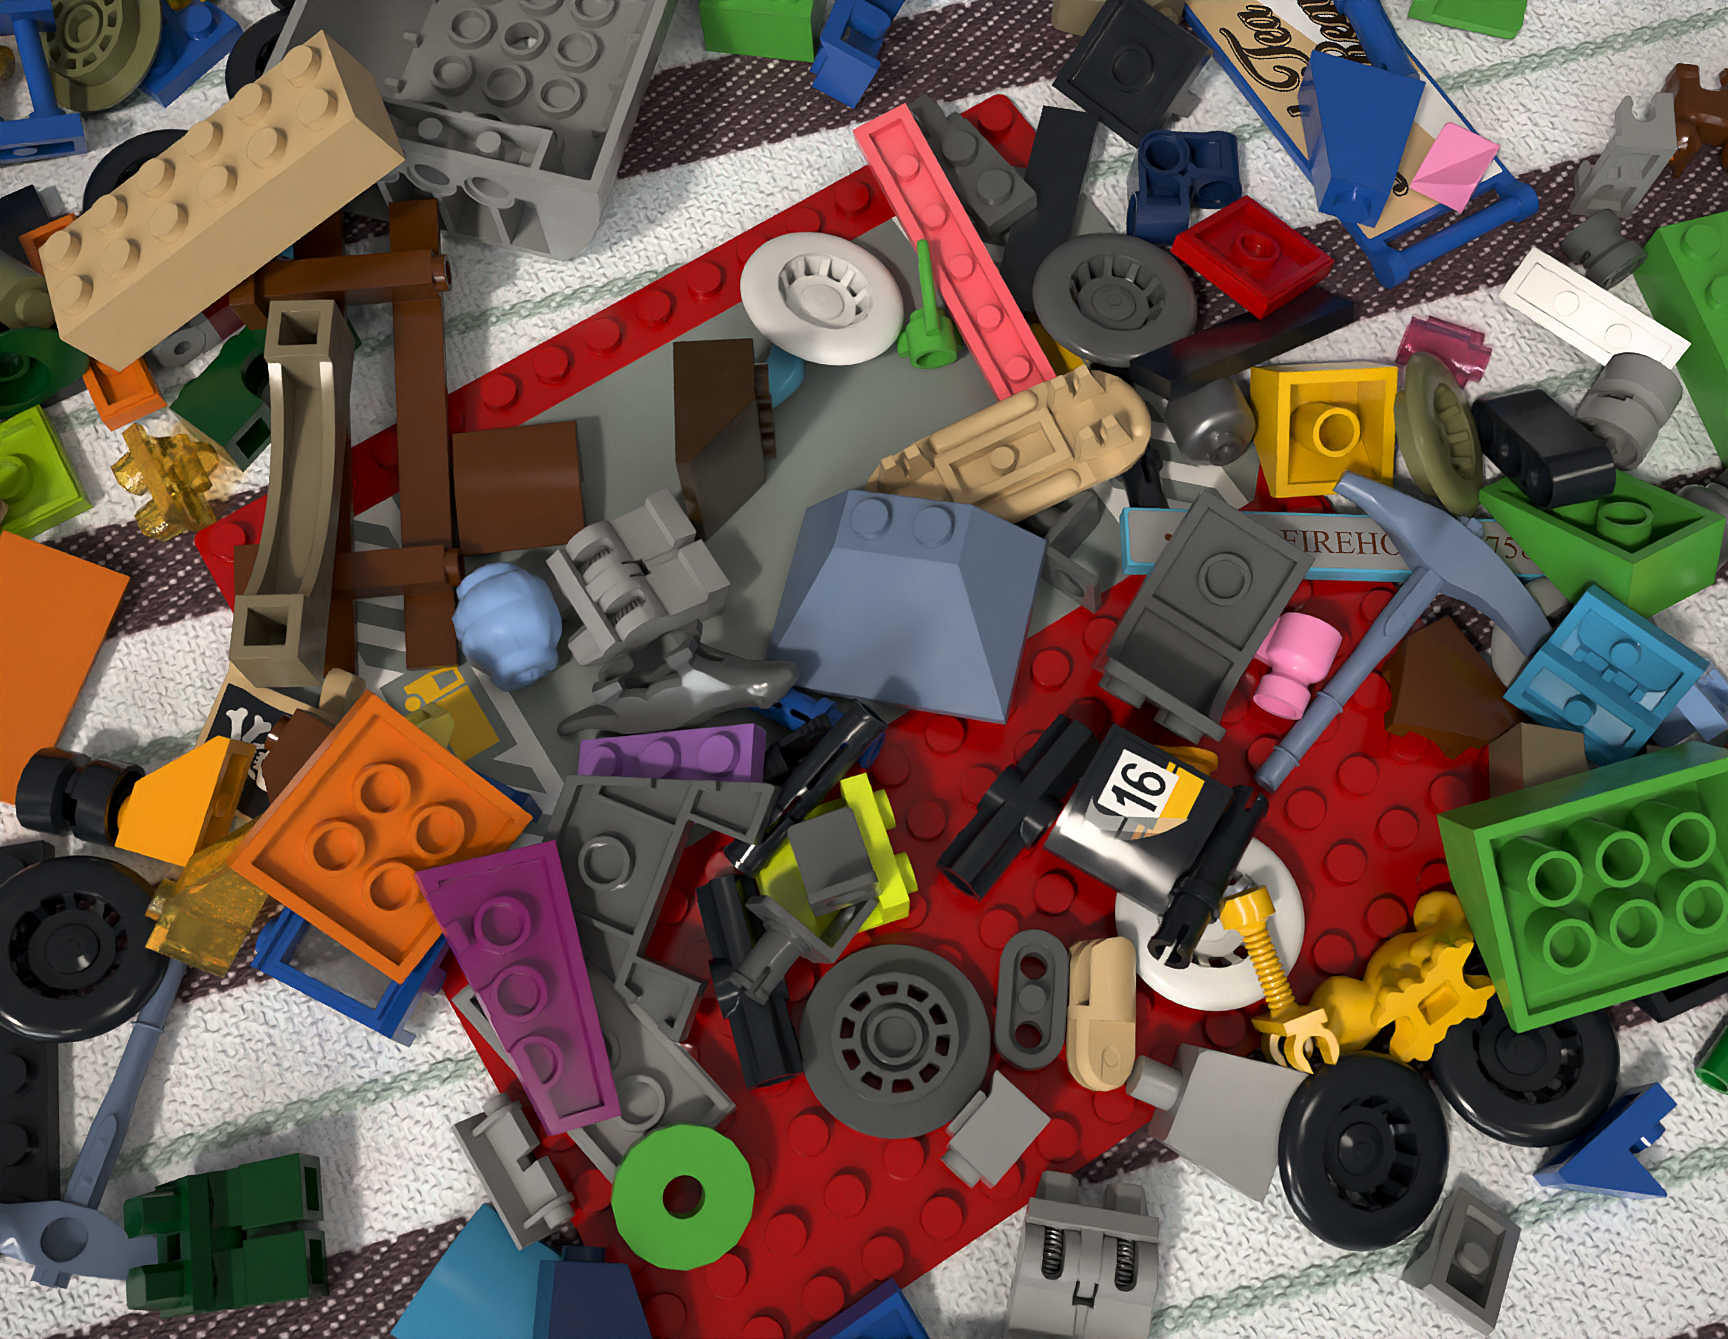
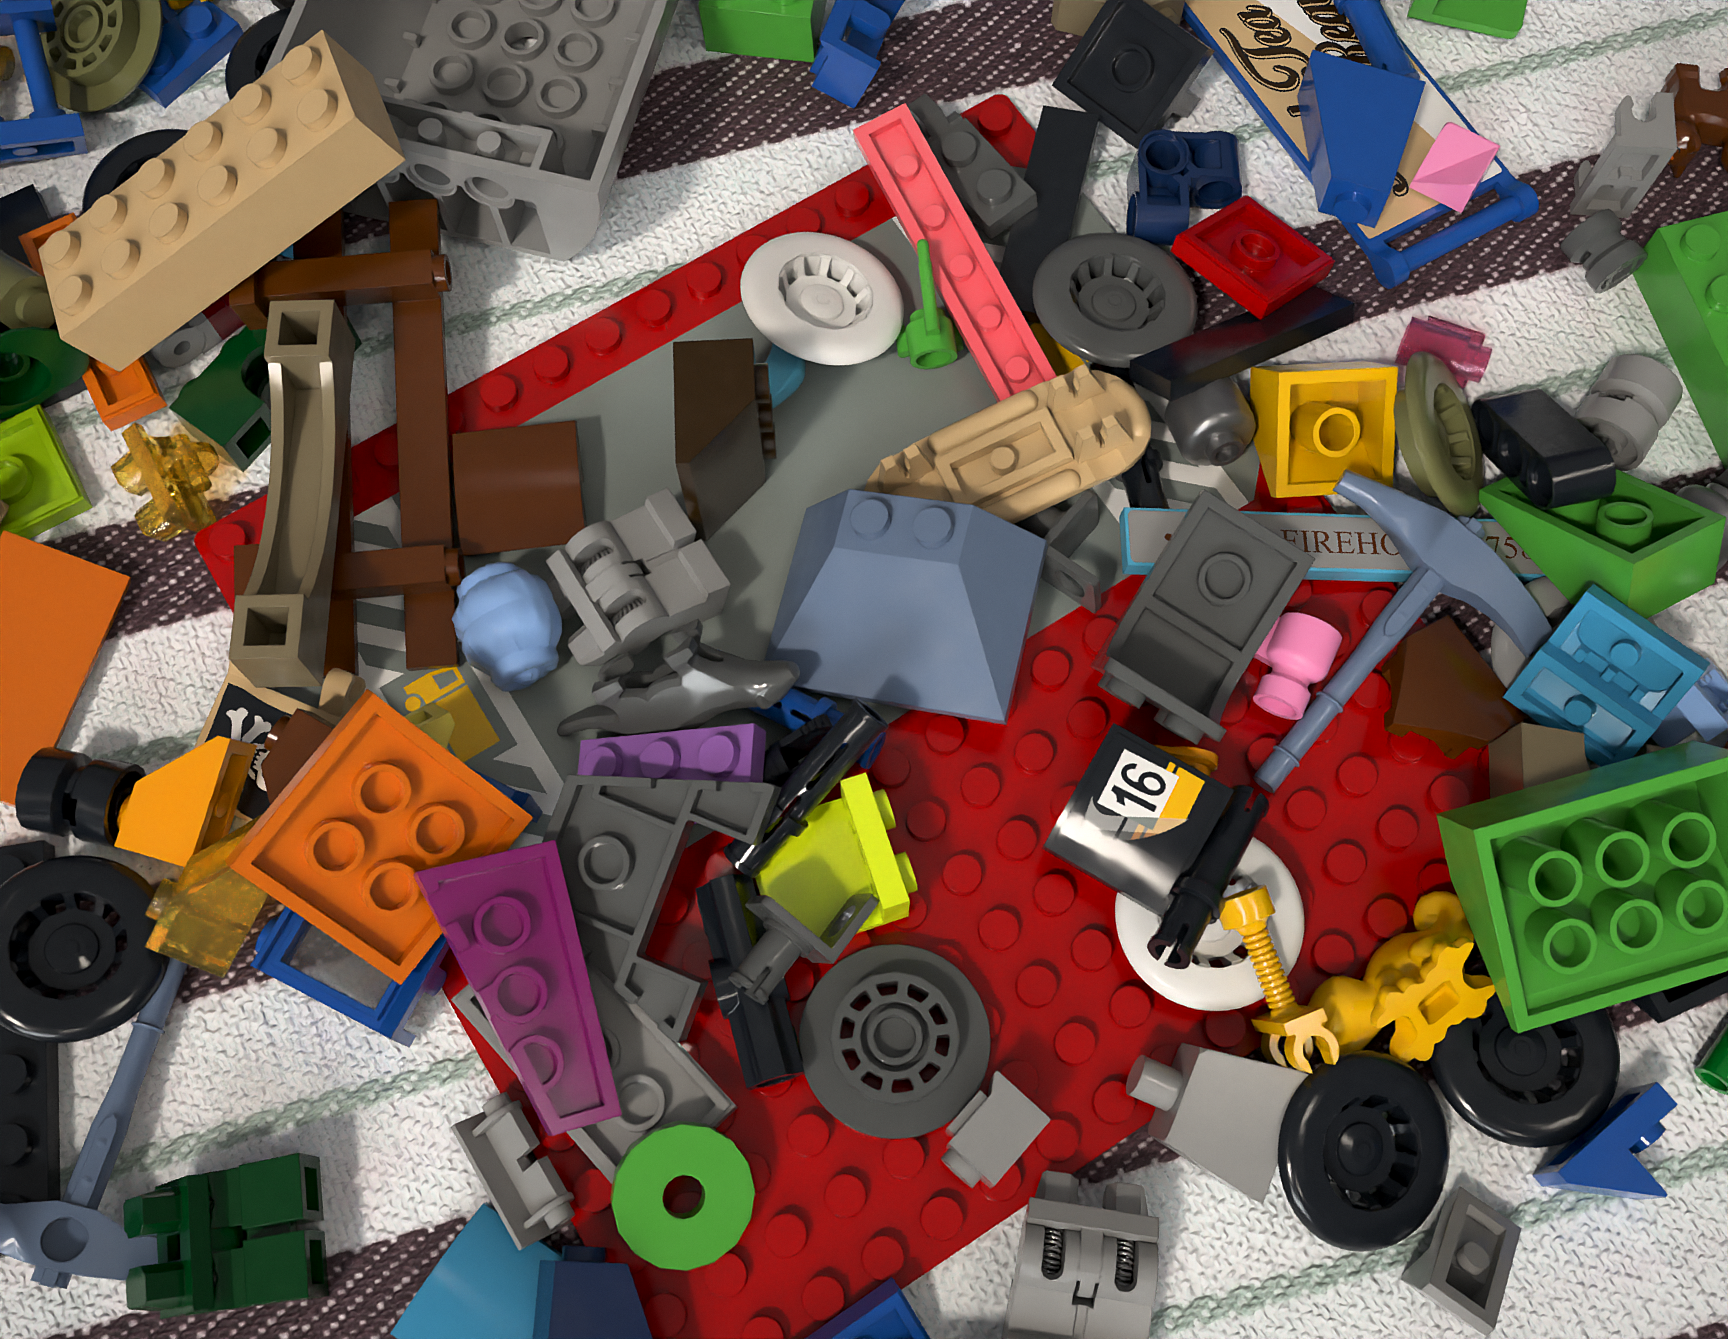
(833, 861): dark grey bracket -> none
(1019, 807): black piece -> none
(1031, 1001): dark grey plate -> none
(1101, 1012): tan arm -> none
(1586, 313): plate -> none

